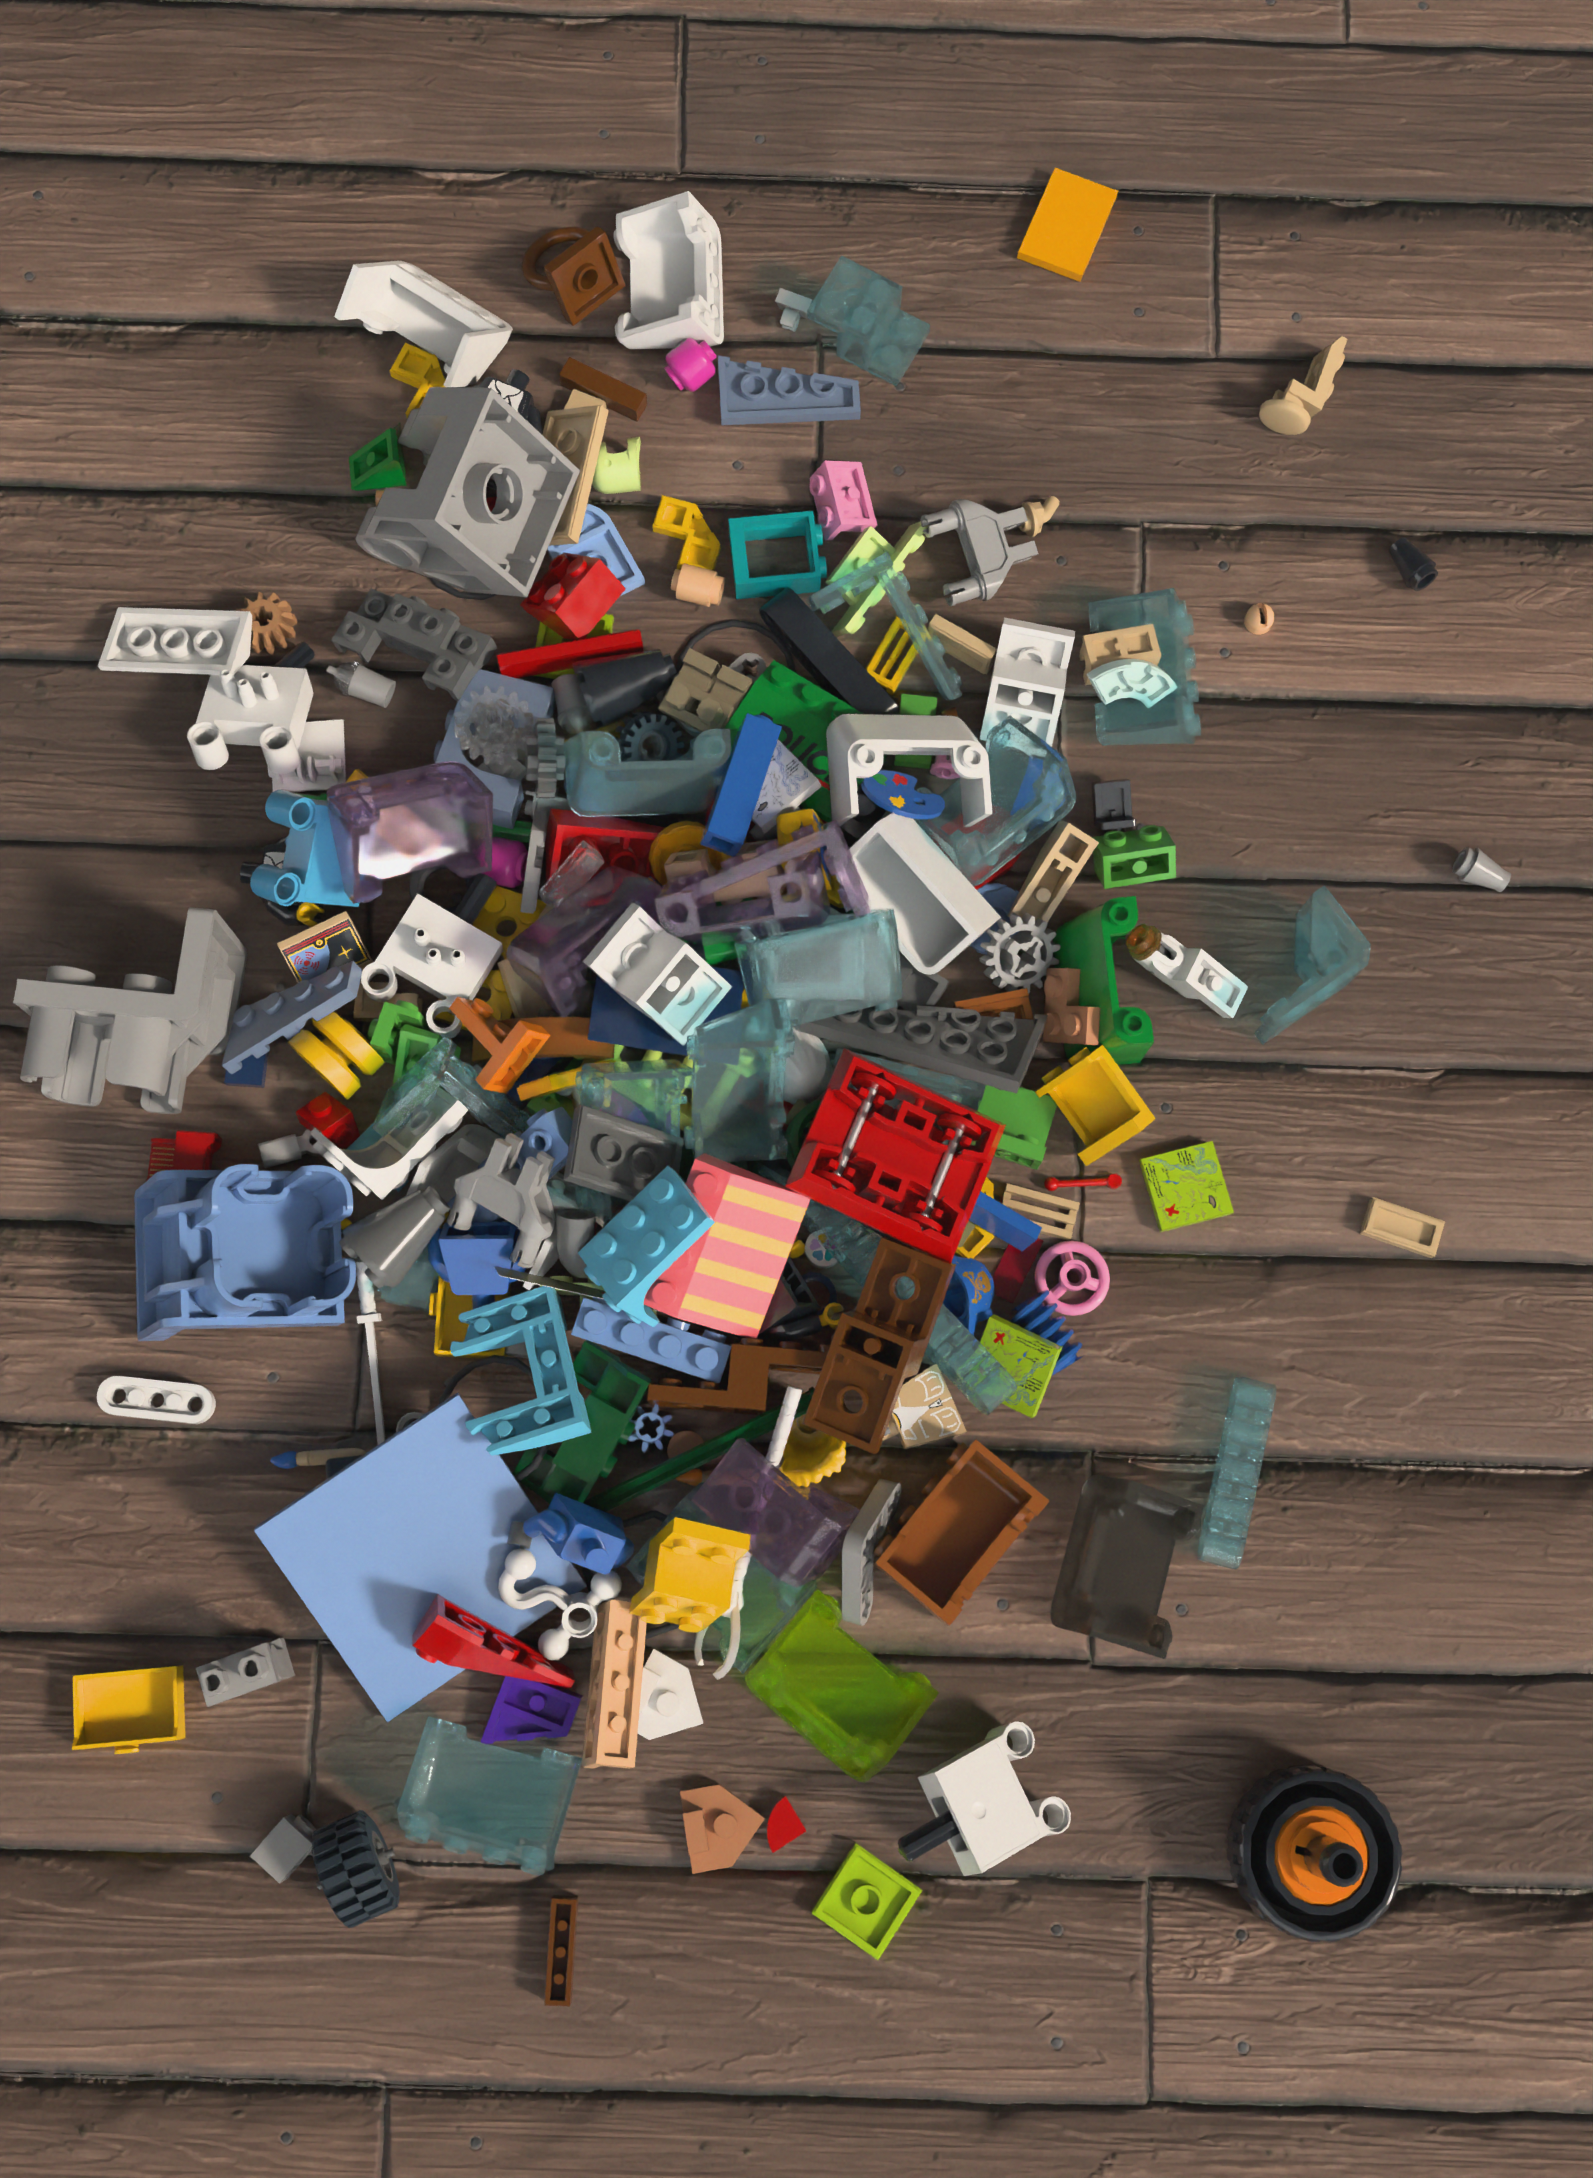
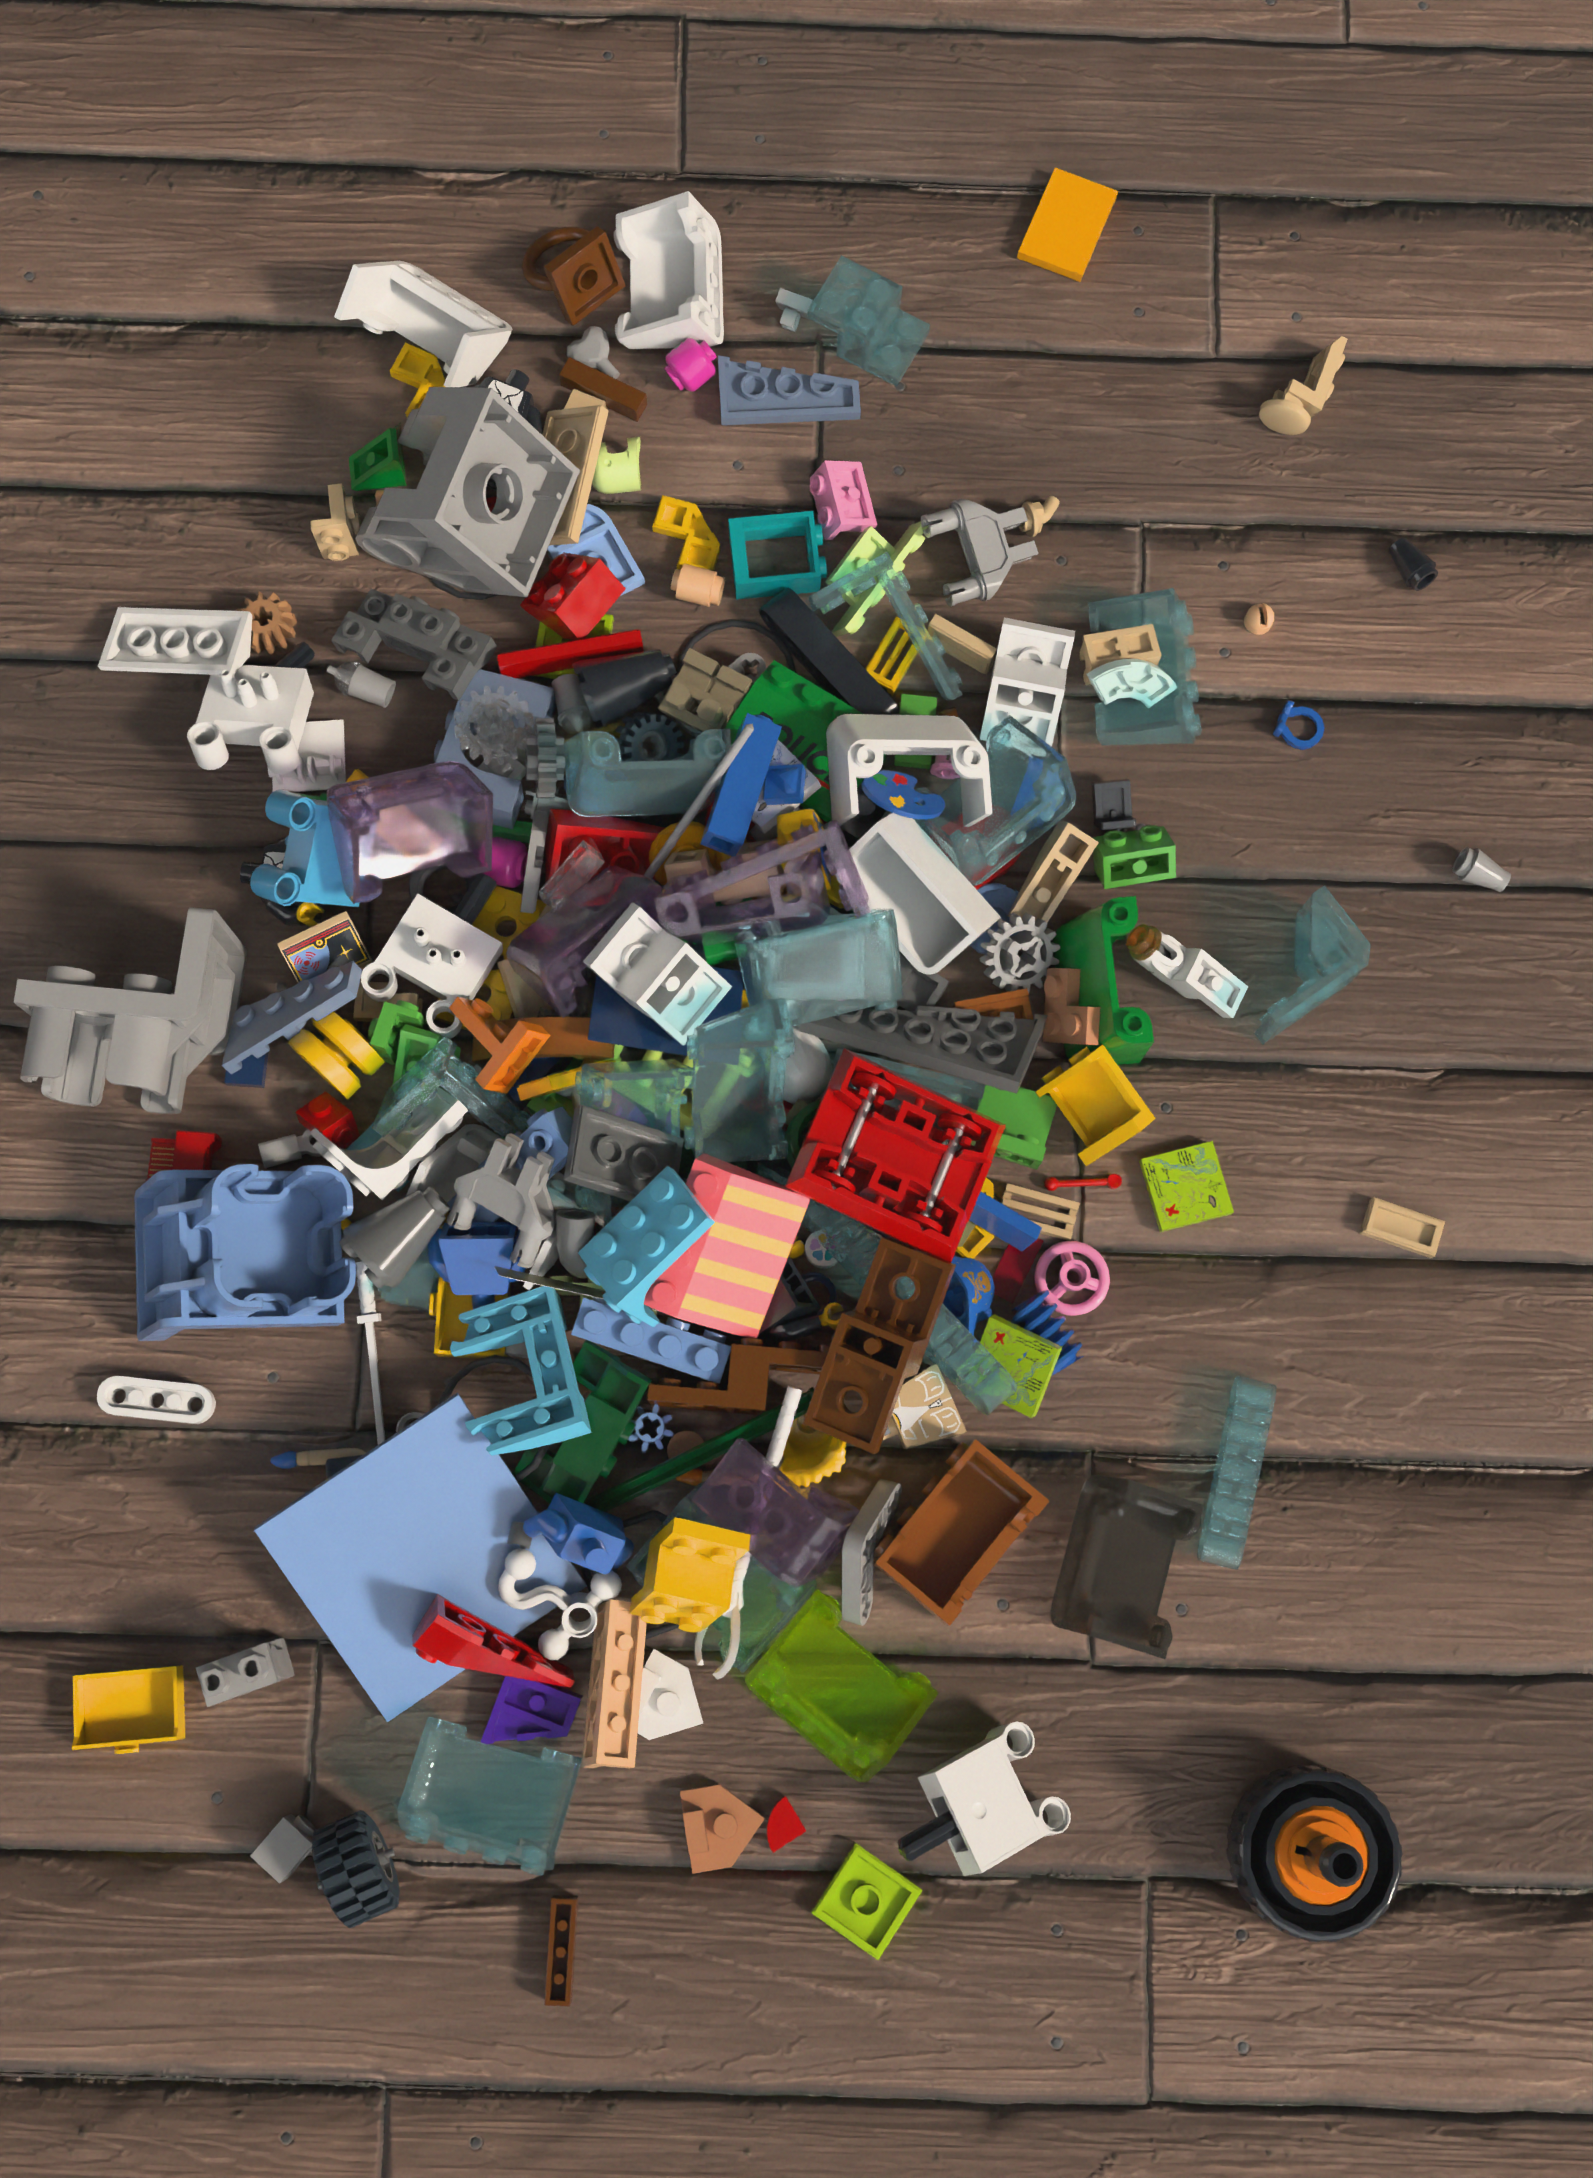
(338, 534): none -> tan bracket
(593, 351): none -> light grey rock
(699, 801): none -> light grey axle
(785, 784): none -> blue tile
(1290, 711): none -> blue piece

